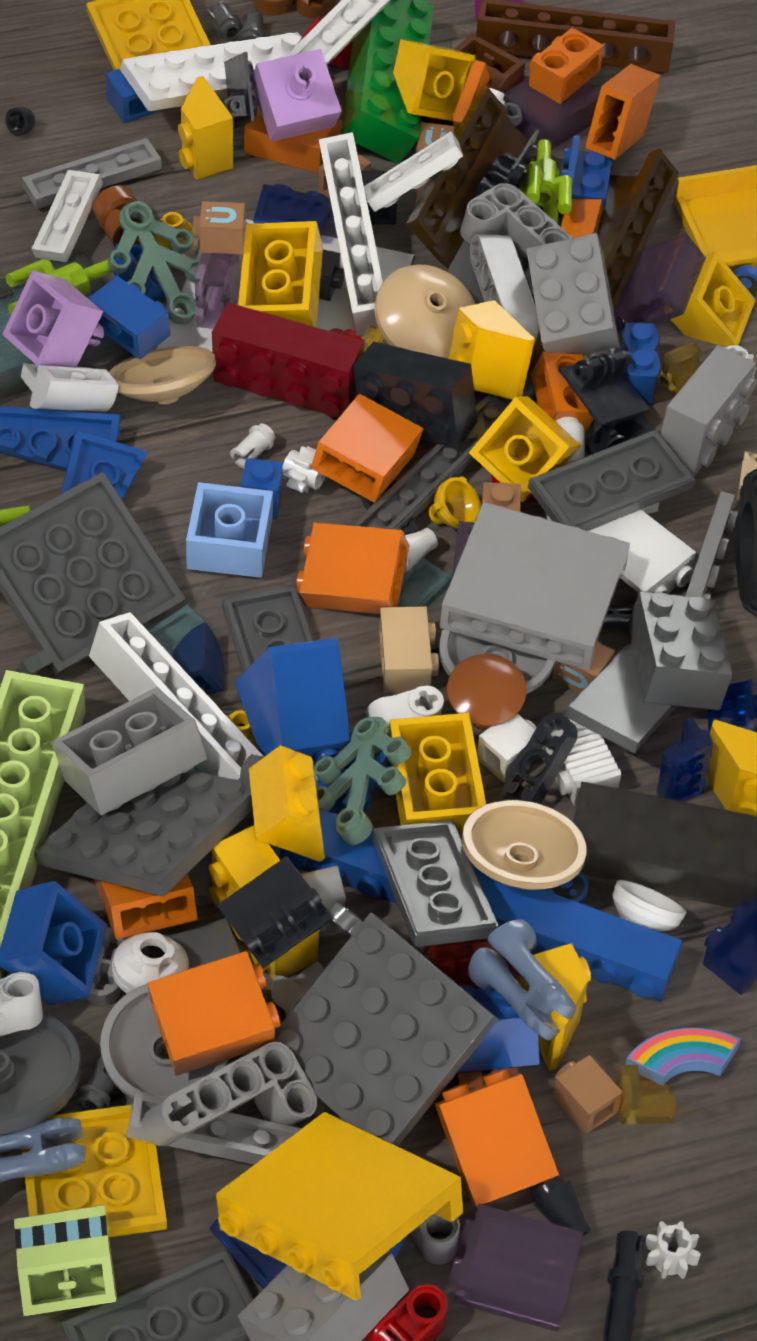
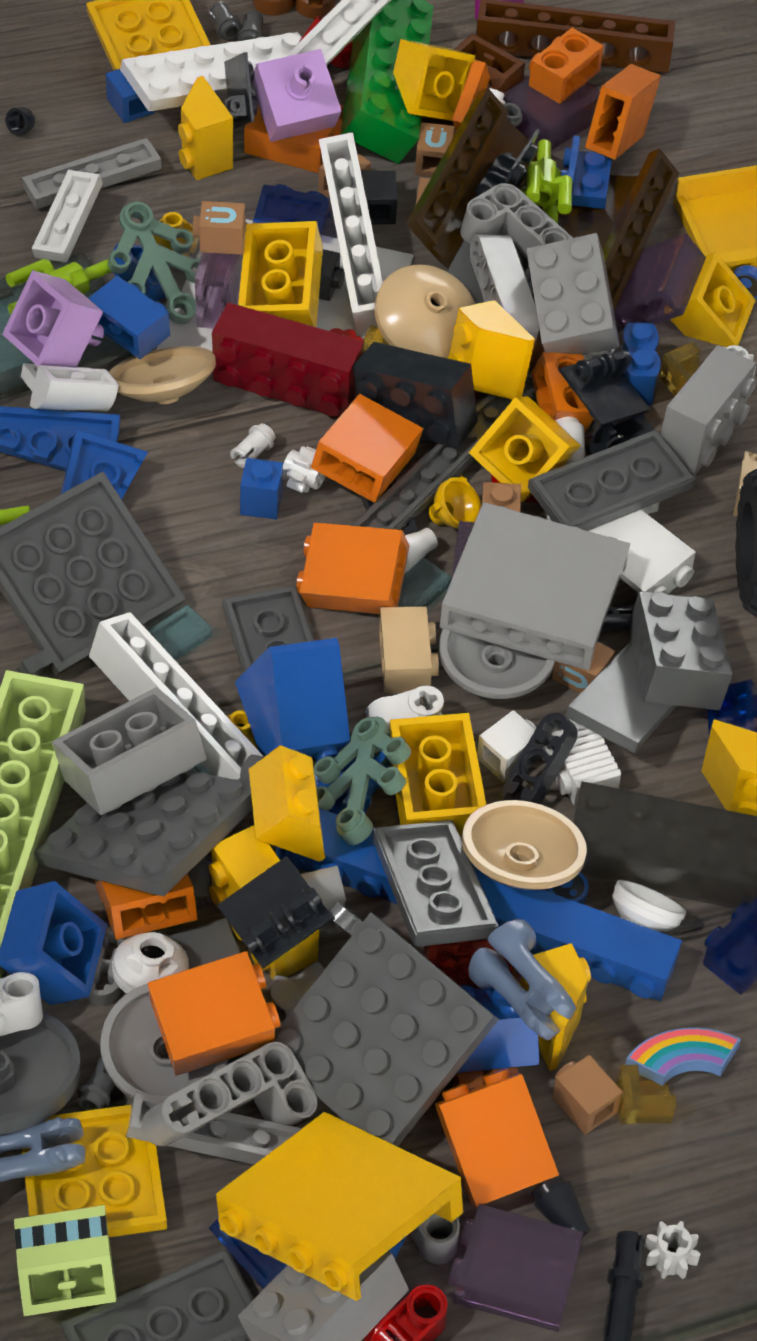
(107, 209): dark orange wheel -> none
(201, 658): dark blue brick -> none
(229, 530): light blue brick -> none
(413, 172): white plate -> none
(487, 690): dark orange dish -> none
(583, 218): orange tile -> none
(686, 764): clear blue bracket -> none
(714, 547): light grey plate -> none

